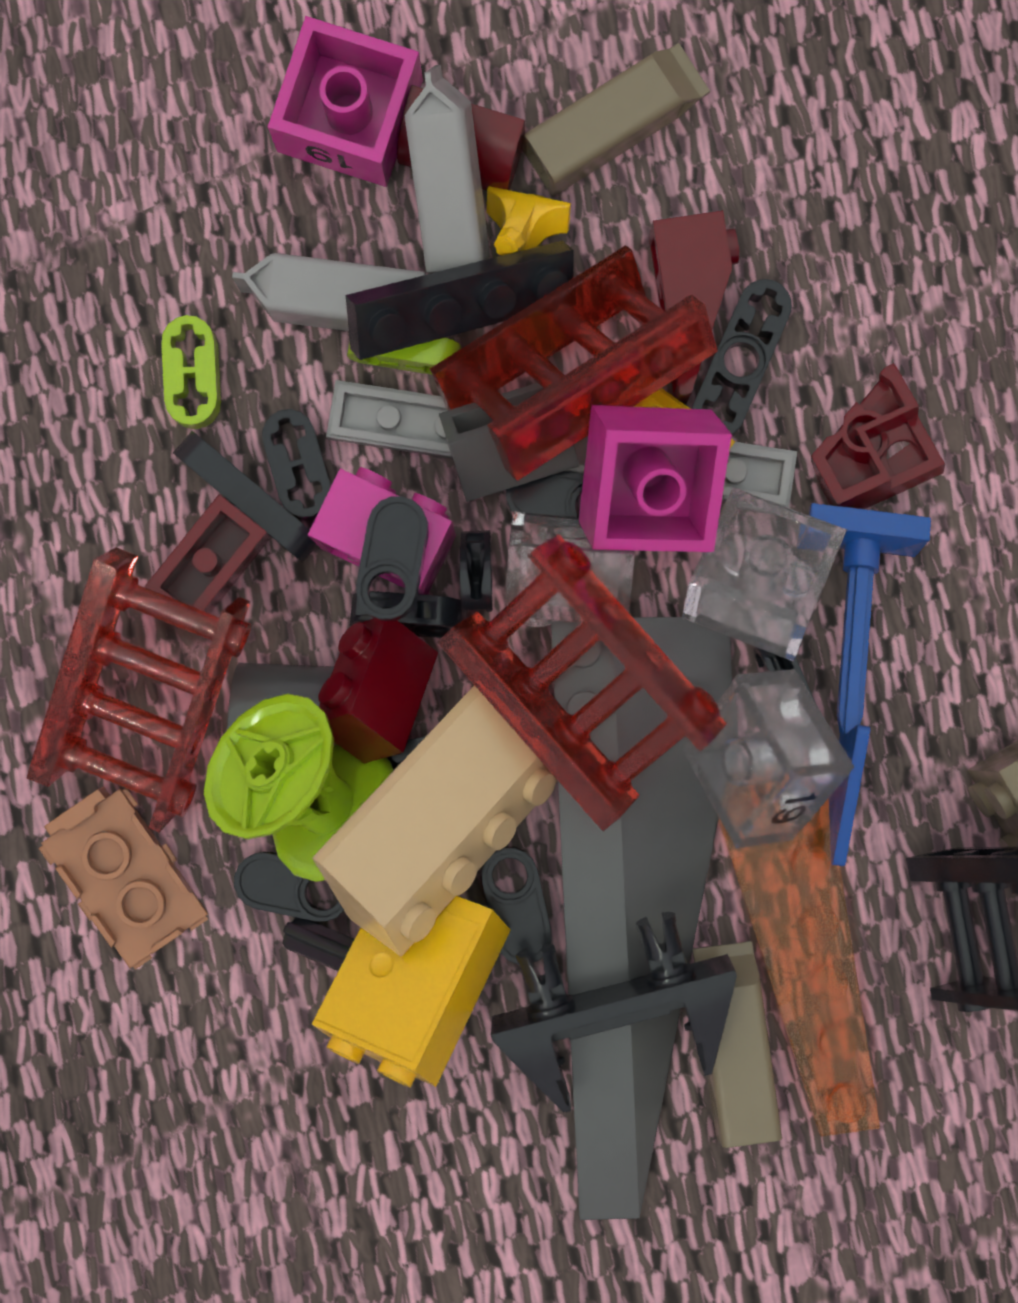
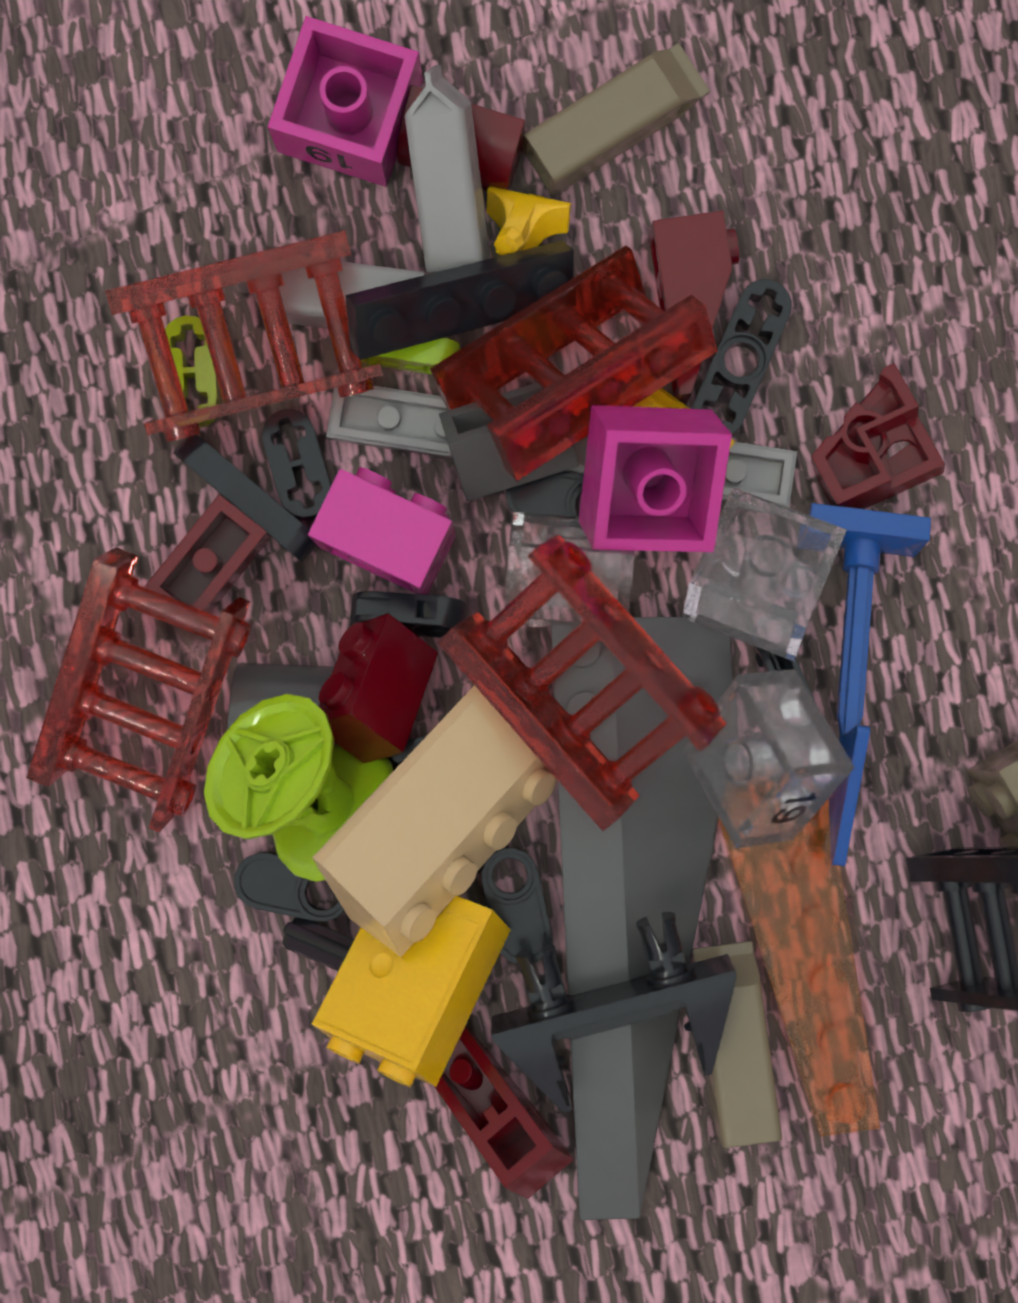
(122, 875): nougat piece -> none
(205, 291): none -> clear red fence
(394, 545): black piece -> none
(476, 571): black piece -> none
(500, 1119): none -> dark red slope

